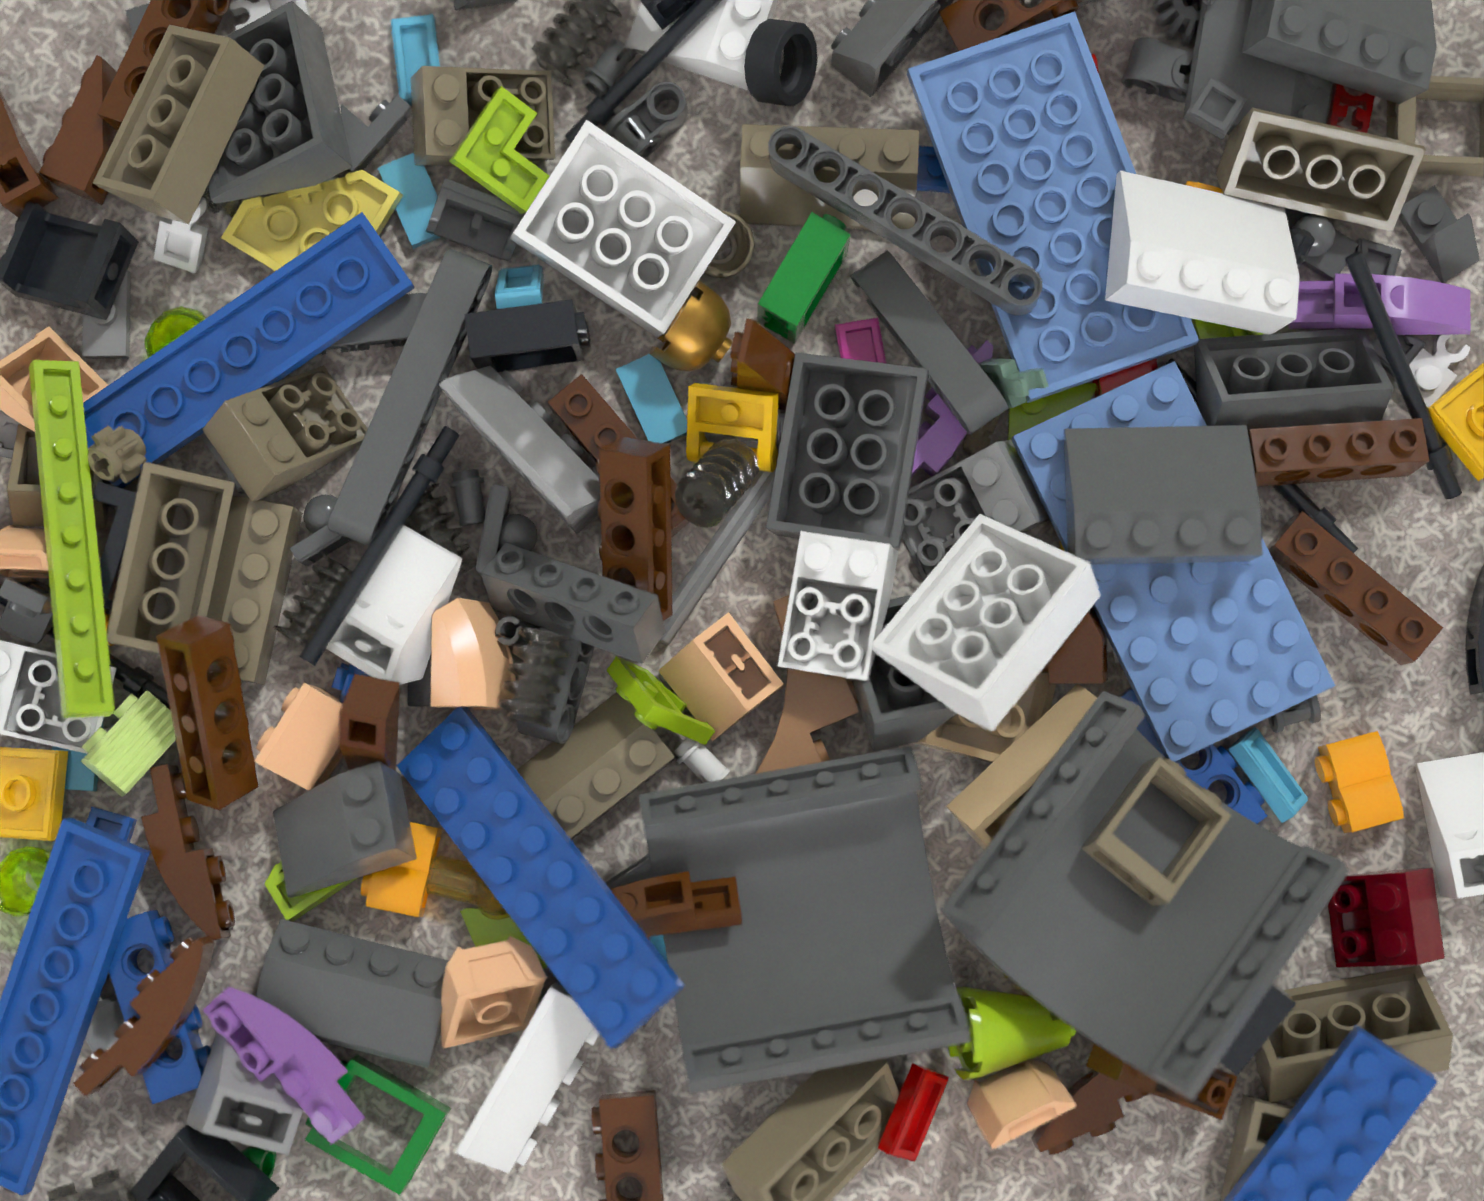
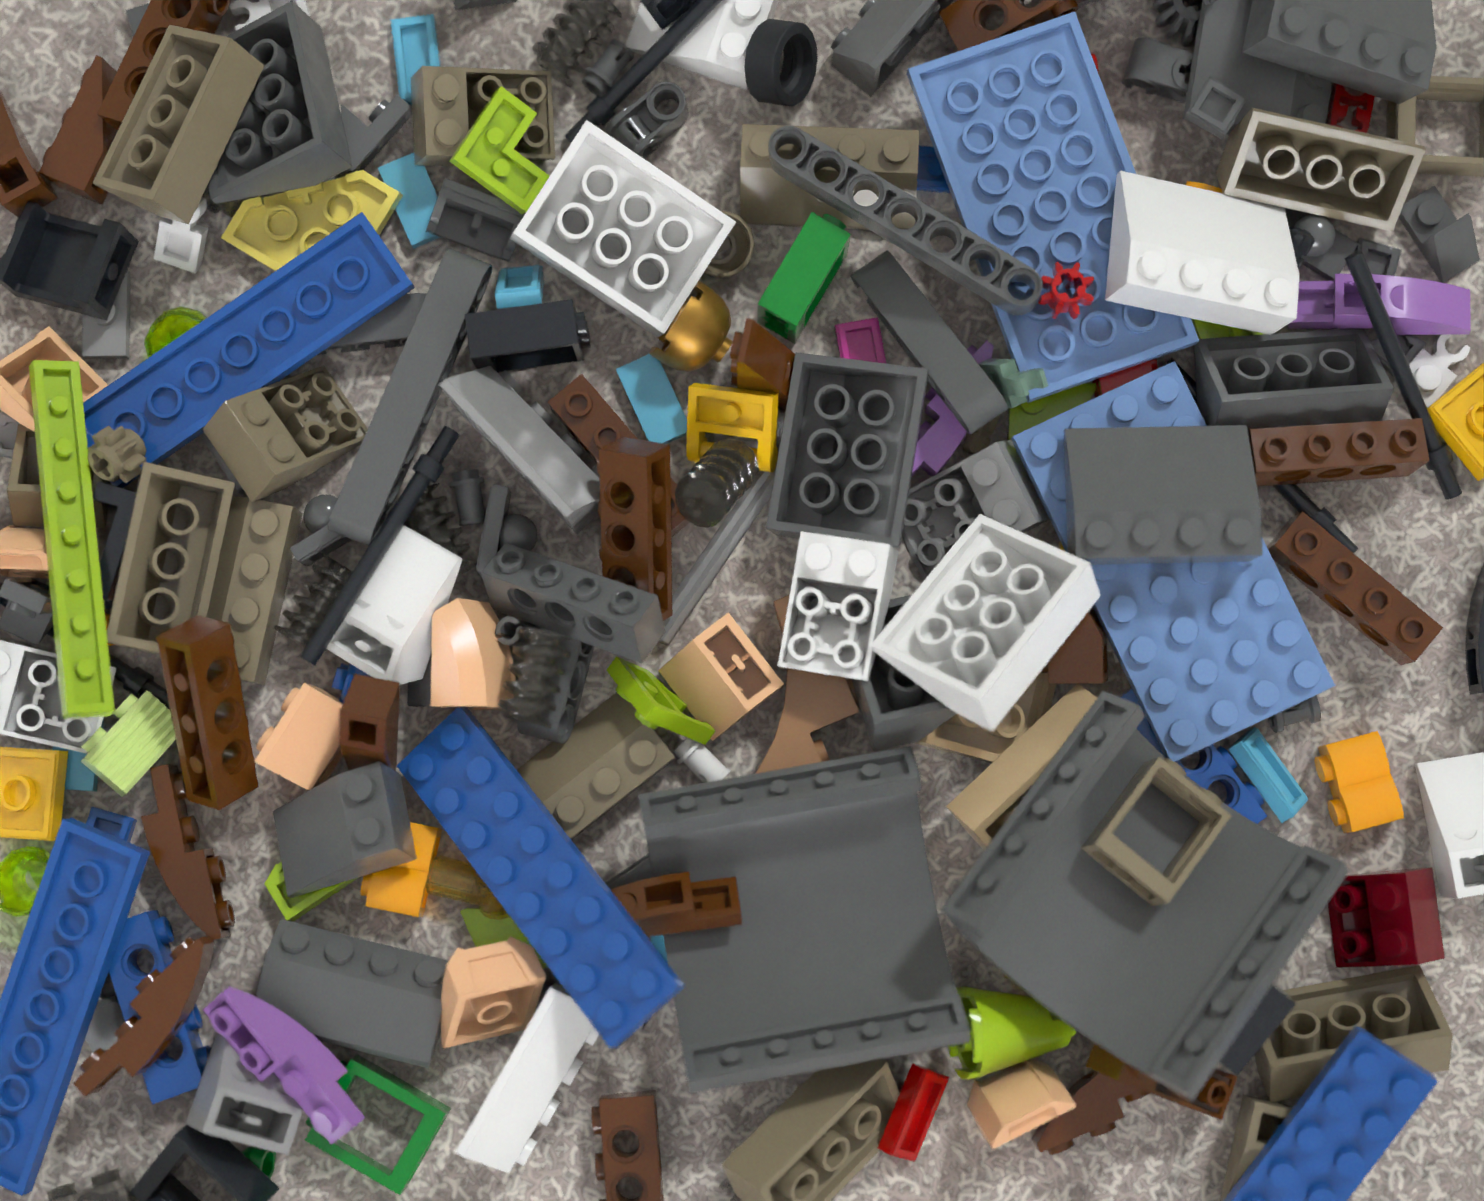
(1070, 279): none -> red gear

